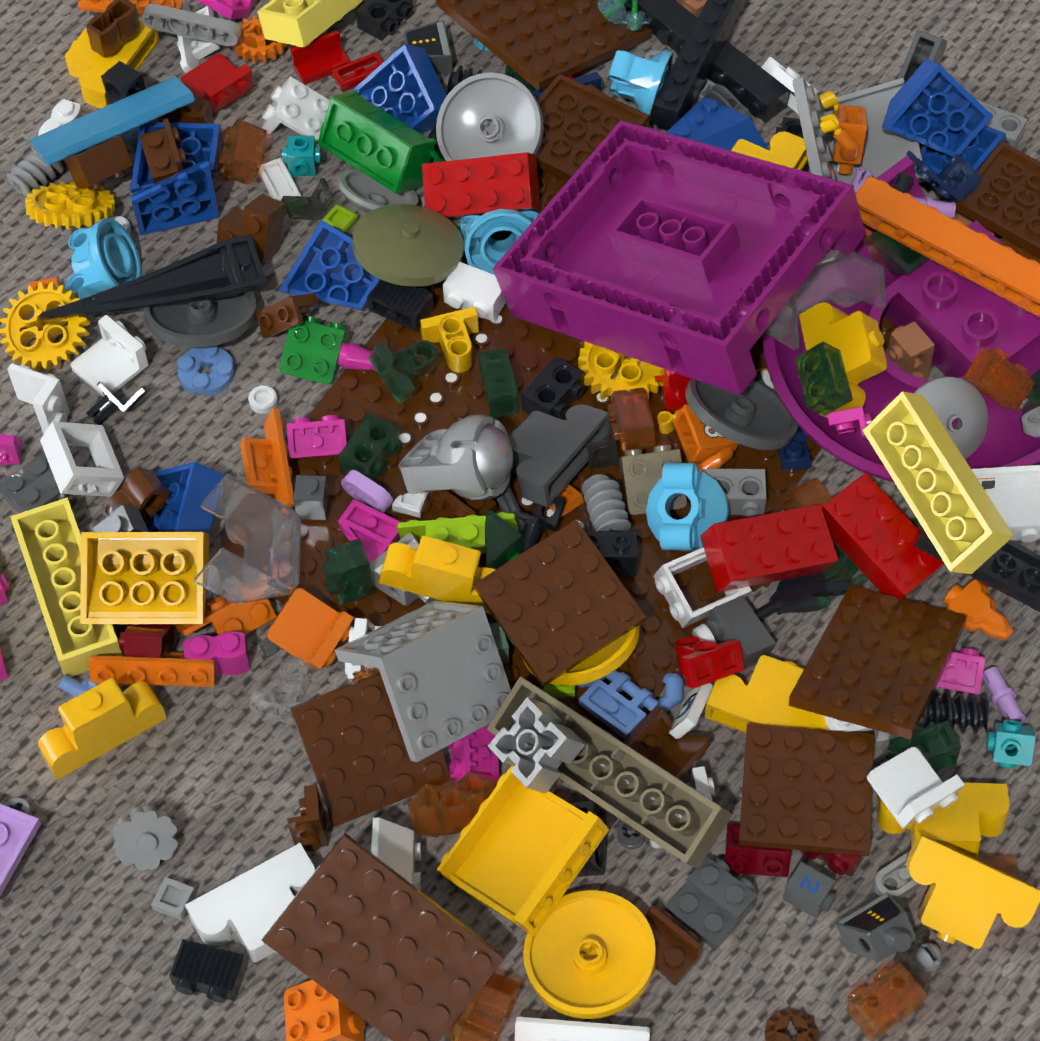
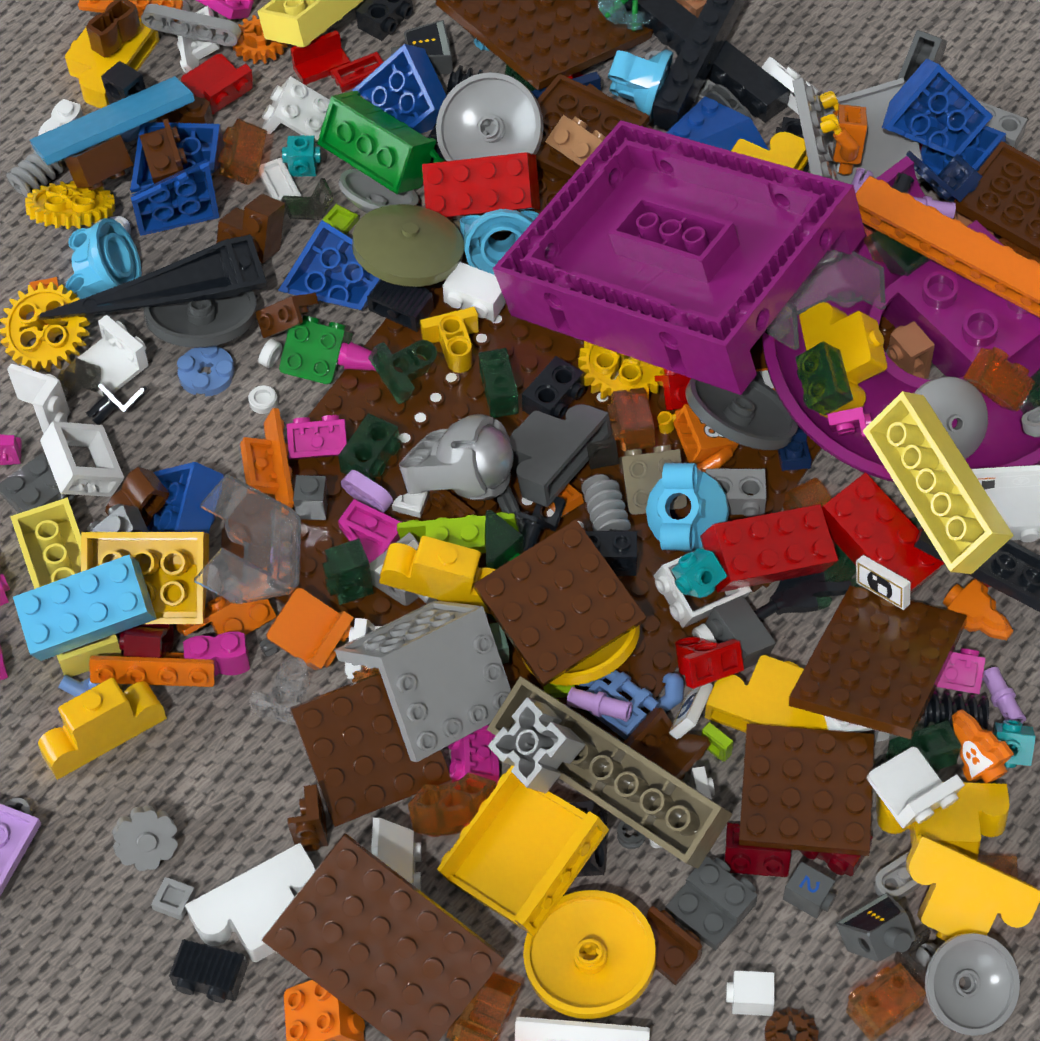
(79, 375): none -> clear smoke bracket
(84, 607): none -> medium azure brick
(270, 353): none -> white tile
(574, 140): none -> medium nougat bracket
(599, 704): none -> lavender pin
(698, 573): none -> teal brick
(721, 744): none -> lime tile
(751, 993): none -> white brick
(883, 582): none -> white tile
(980, 749): none -> orange rock
(989, 987): none -> light grey dish

